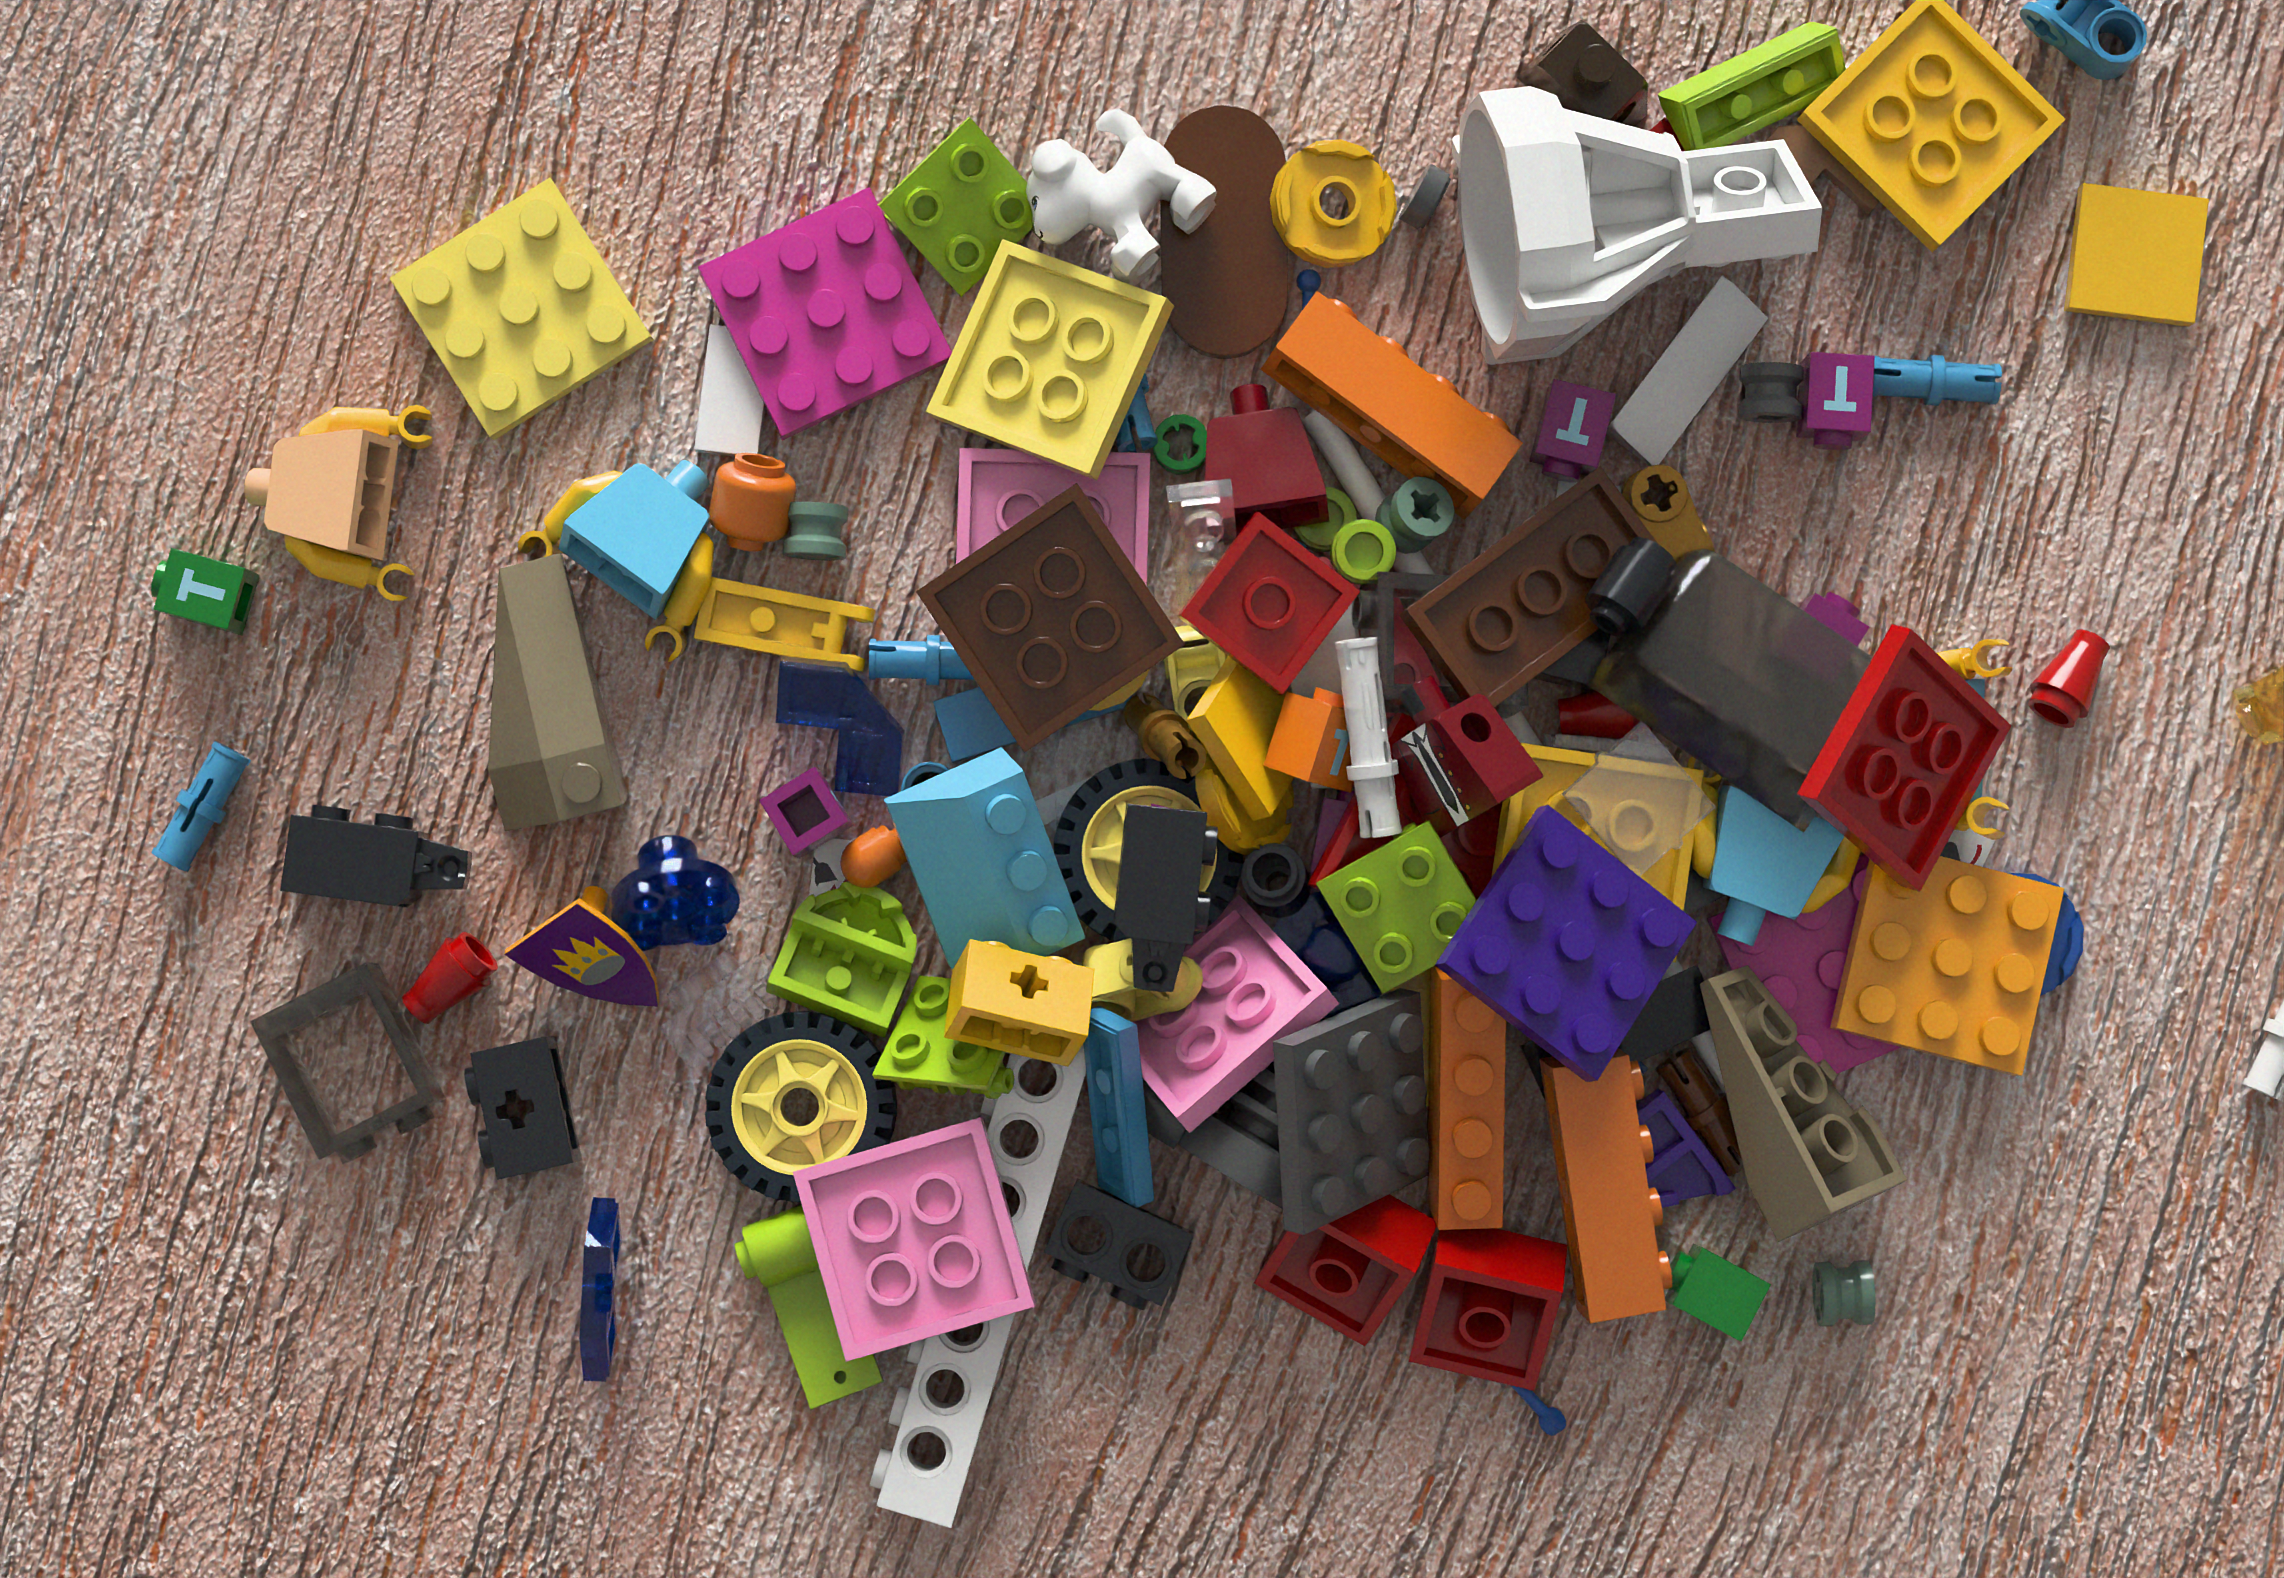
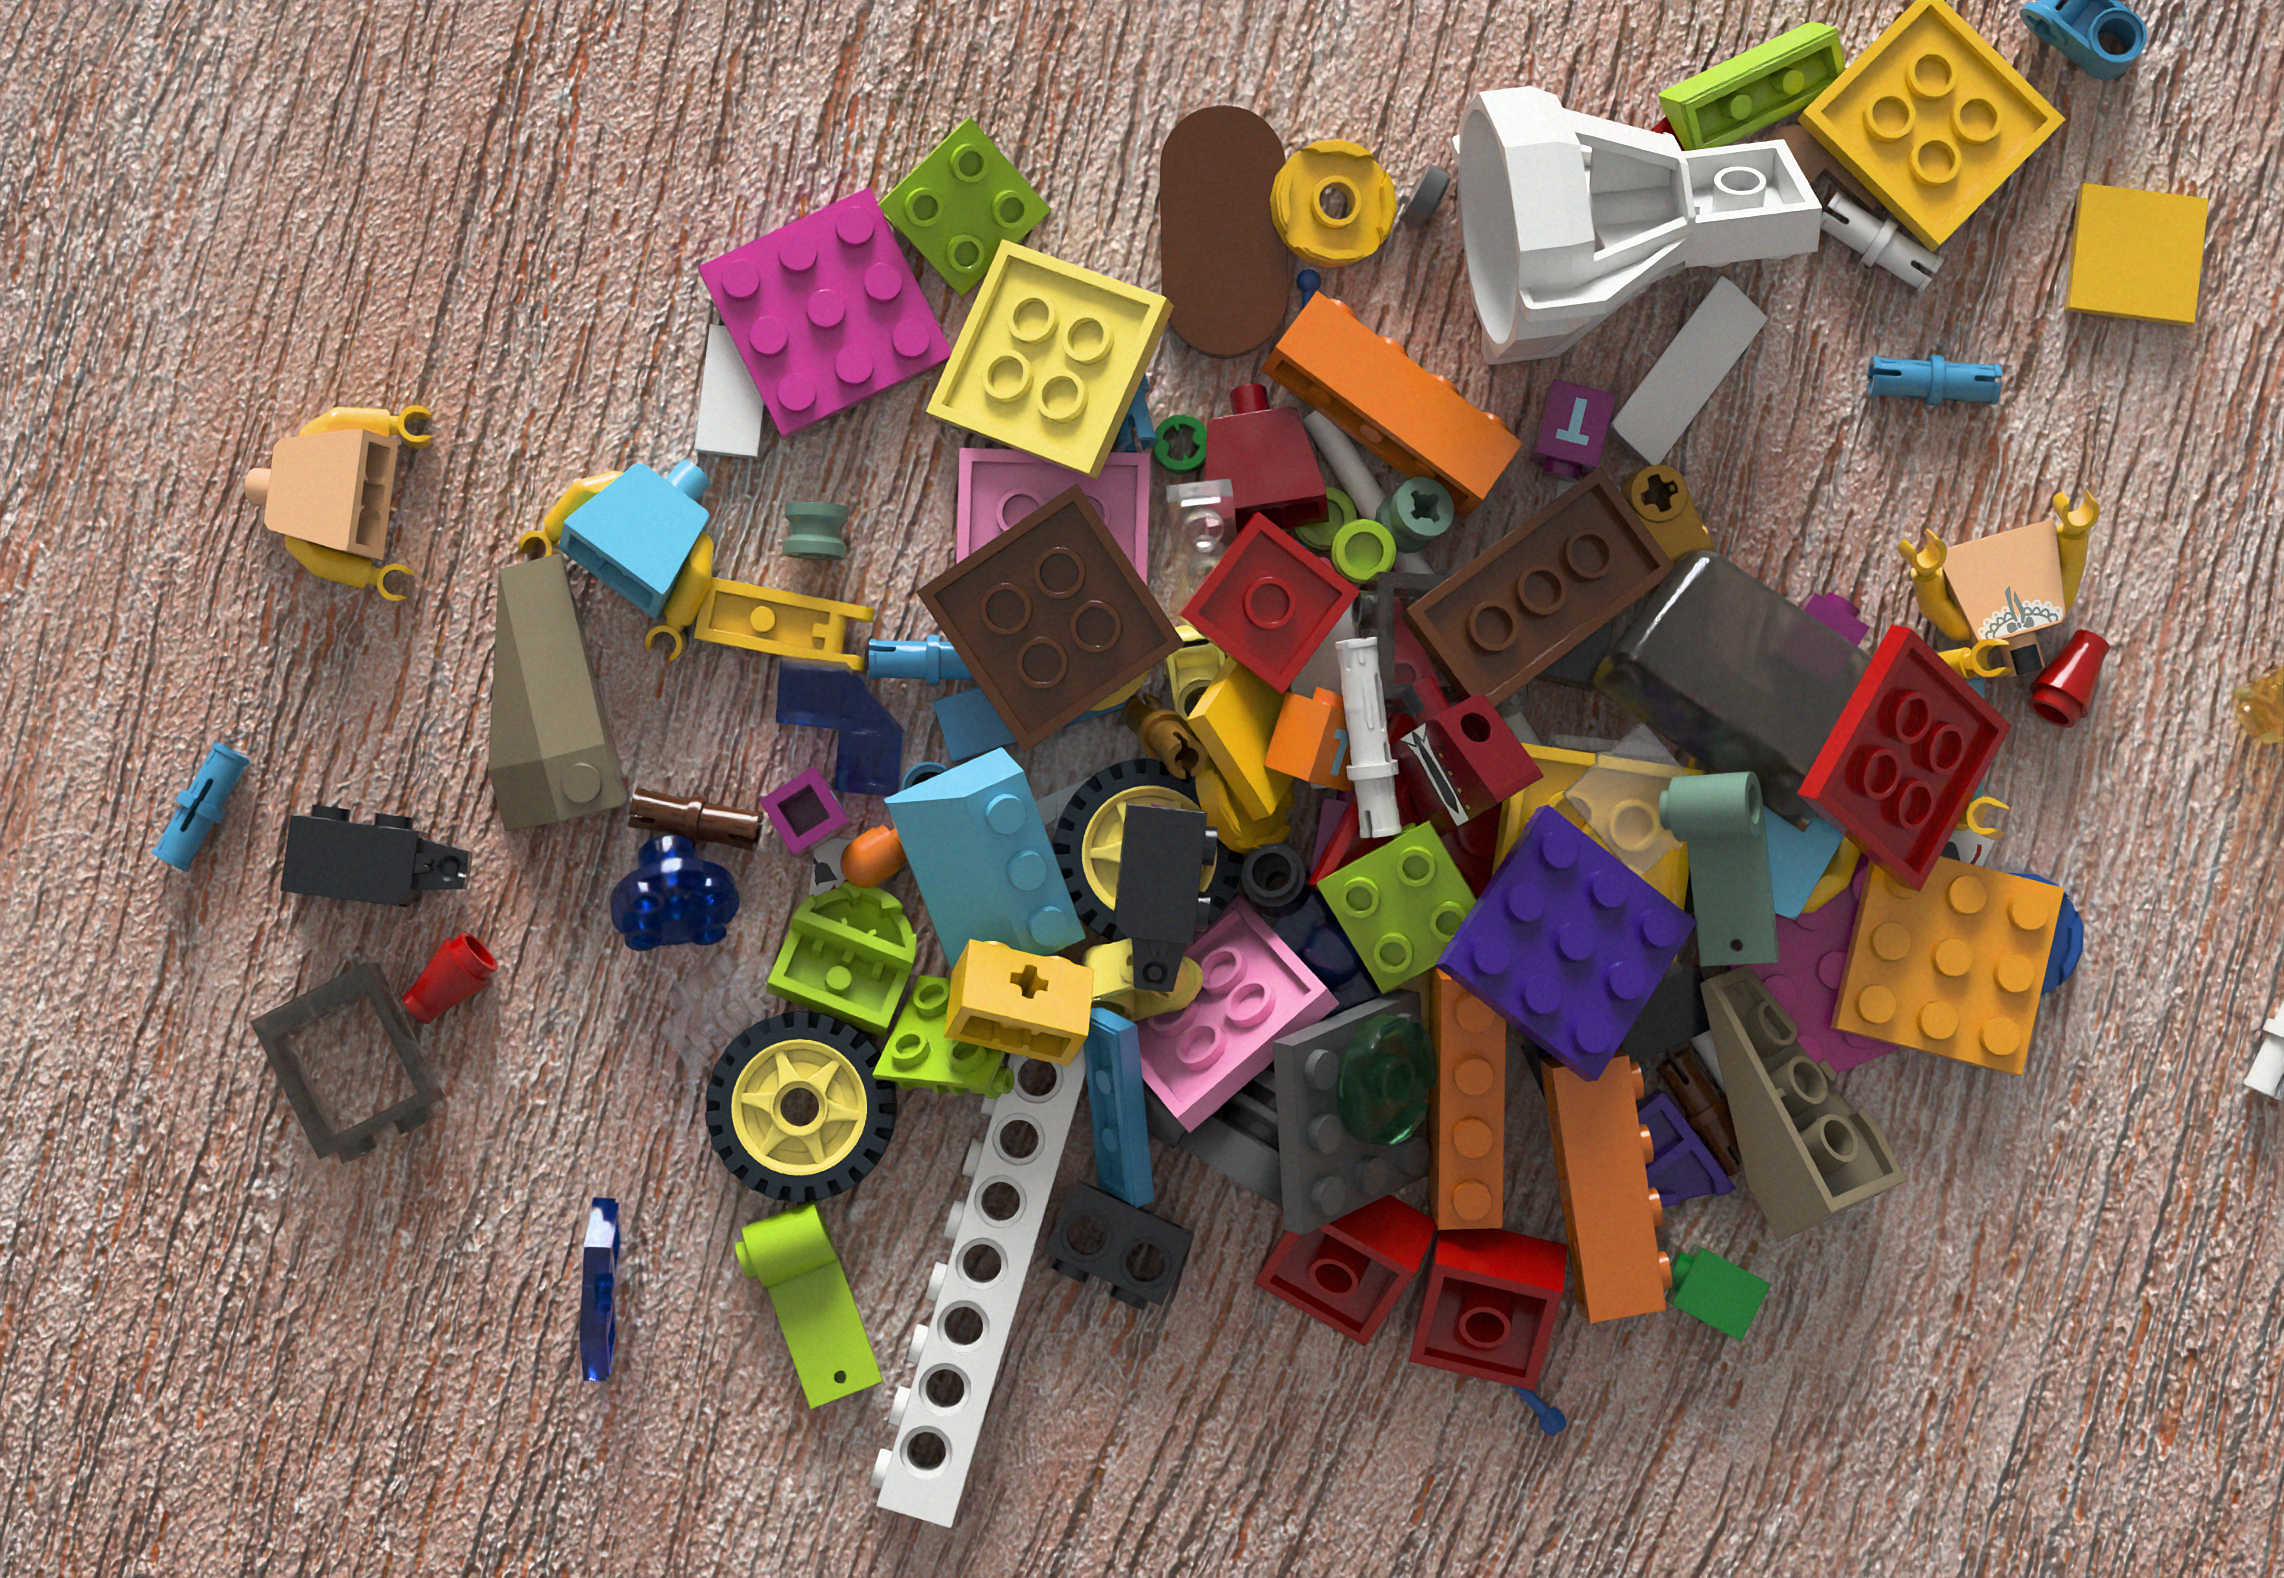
(204, 591): green brick -> none
(521, 309): light yellow plate -> none
(548, 1132): black brick -> none
(588, 954): dark purple shield -> none
(696, 819): none -> reddish brown pin
(752, 501): orange head -> none
(914, 1239): bright pink plate -> none
(1072, 194): white animal -> none
(1385, 1080): none -> clear green tile
(1589, 76): dark brown torso -> none
(1594, 716): red cone -> none
(1631, 587): black brick -> none
(1727, 863): none -> sand green door
(1770, 392): dark grey wheel -> none
(1836, 399): magenta brick -> none
(1843, 1293): sand green wheel -> none
(1880, 242): none -> white pin
(2005, 582): none -> torso

